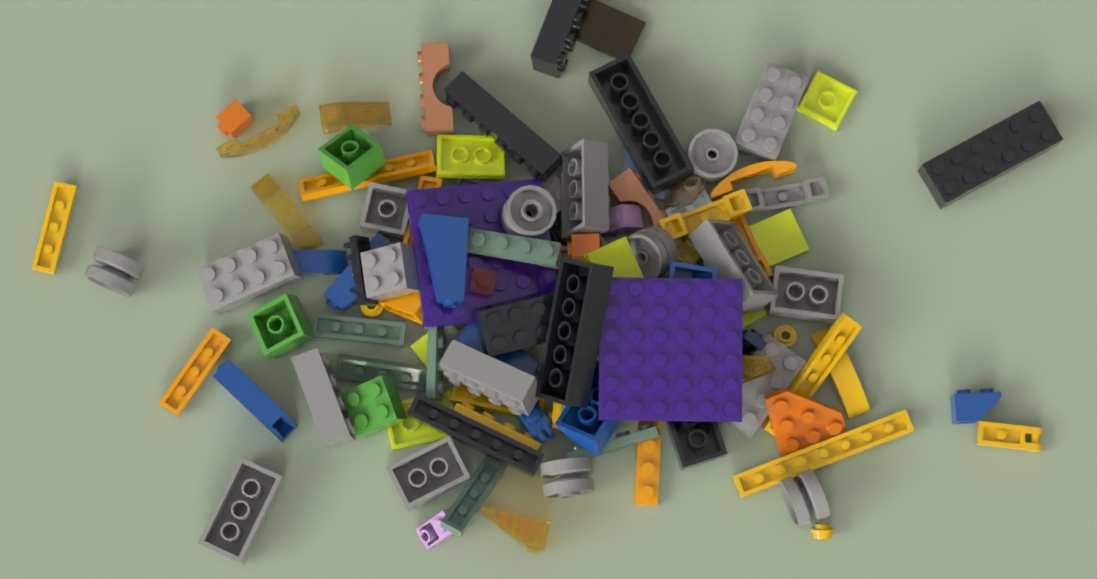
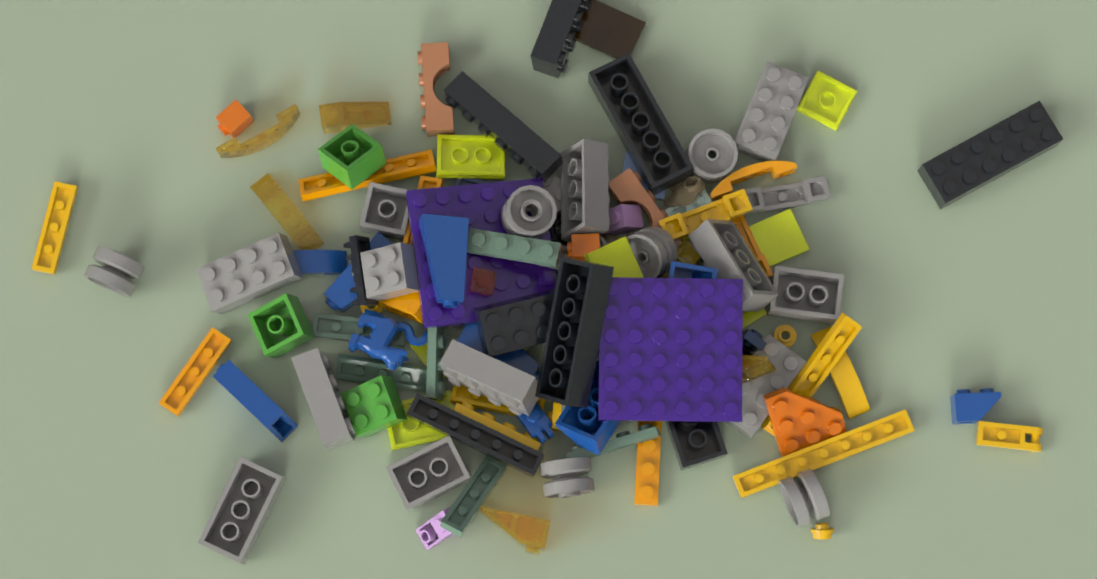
(382, 335): none -> blue animal

